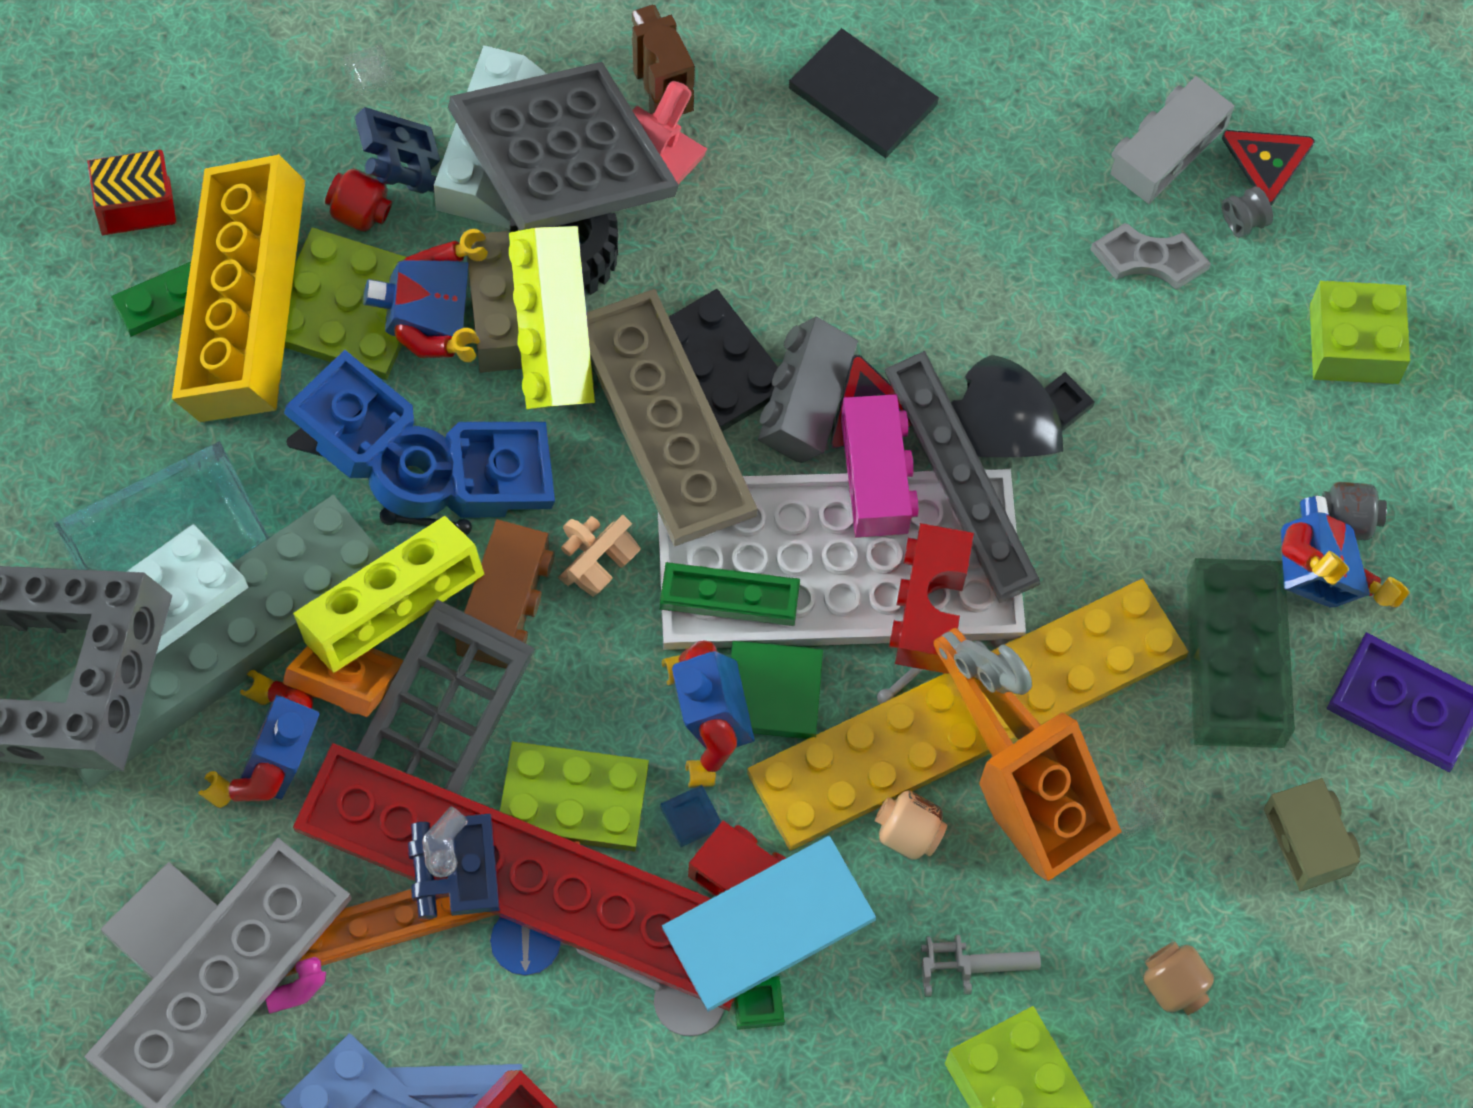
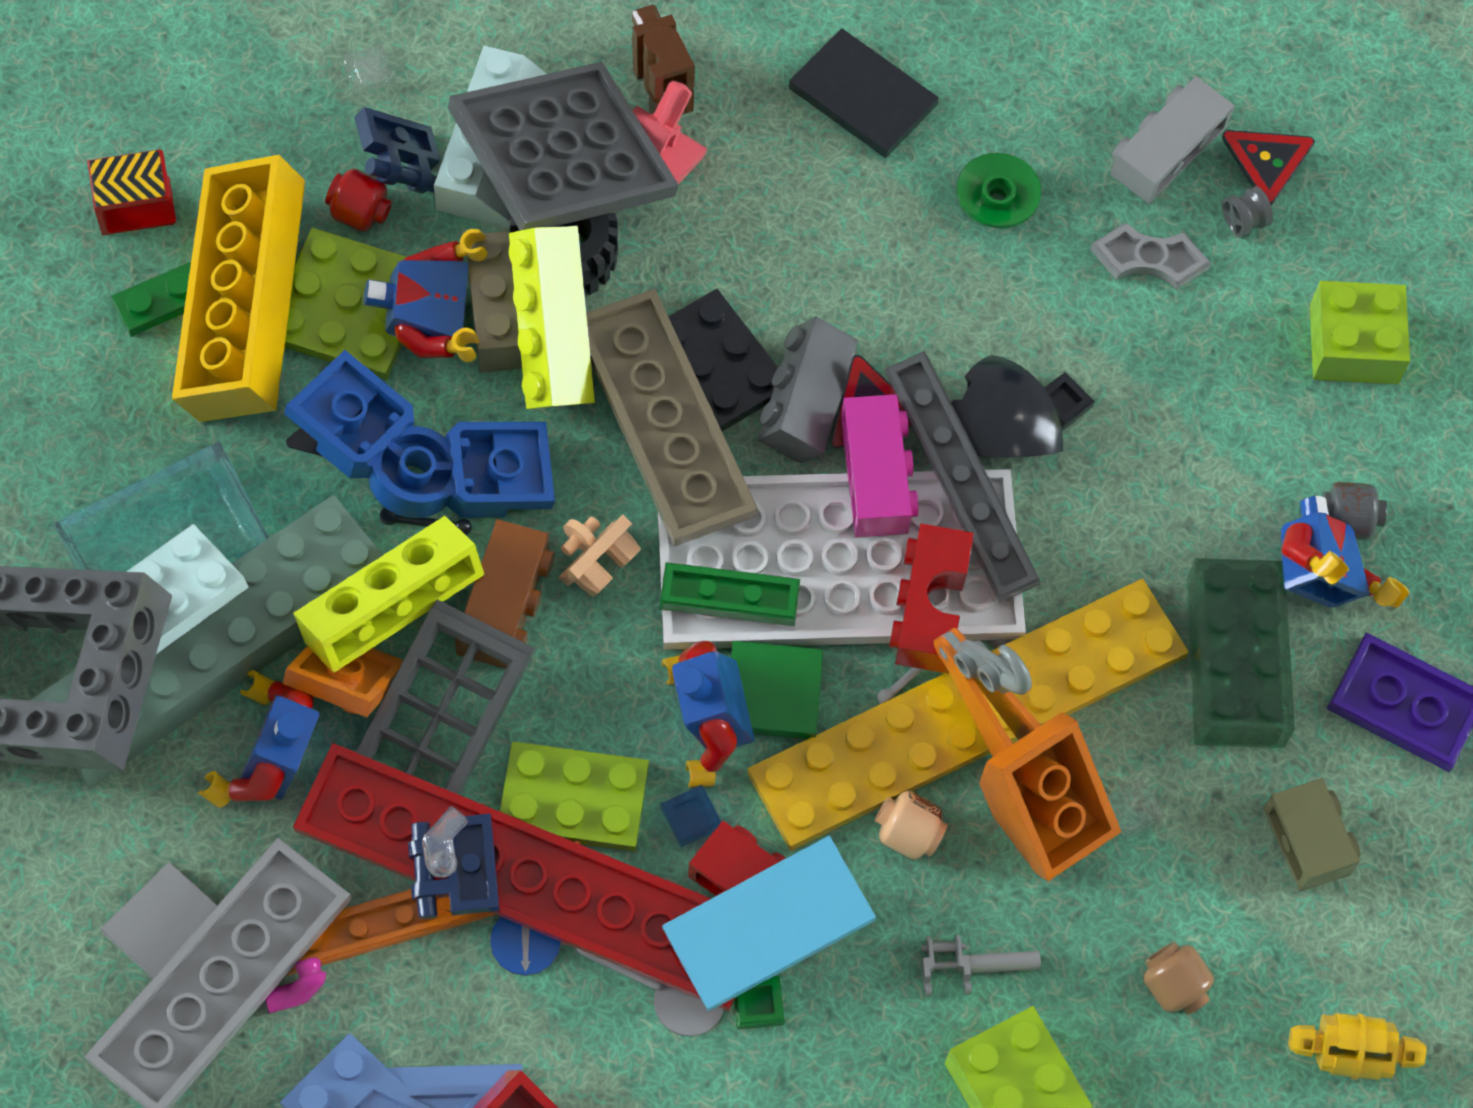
(1001, 175): none -> green dish
(1357, 1046): none -> yellow piece

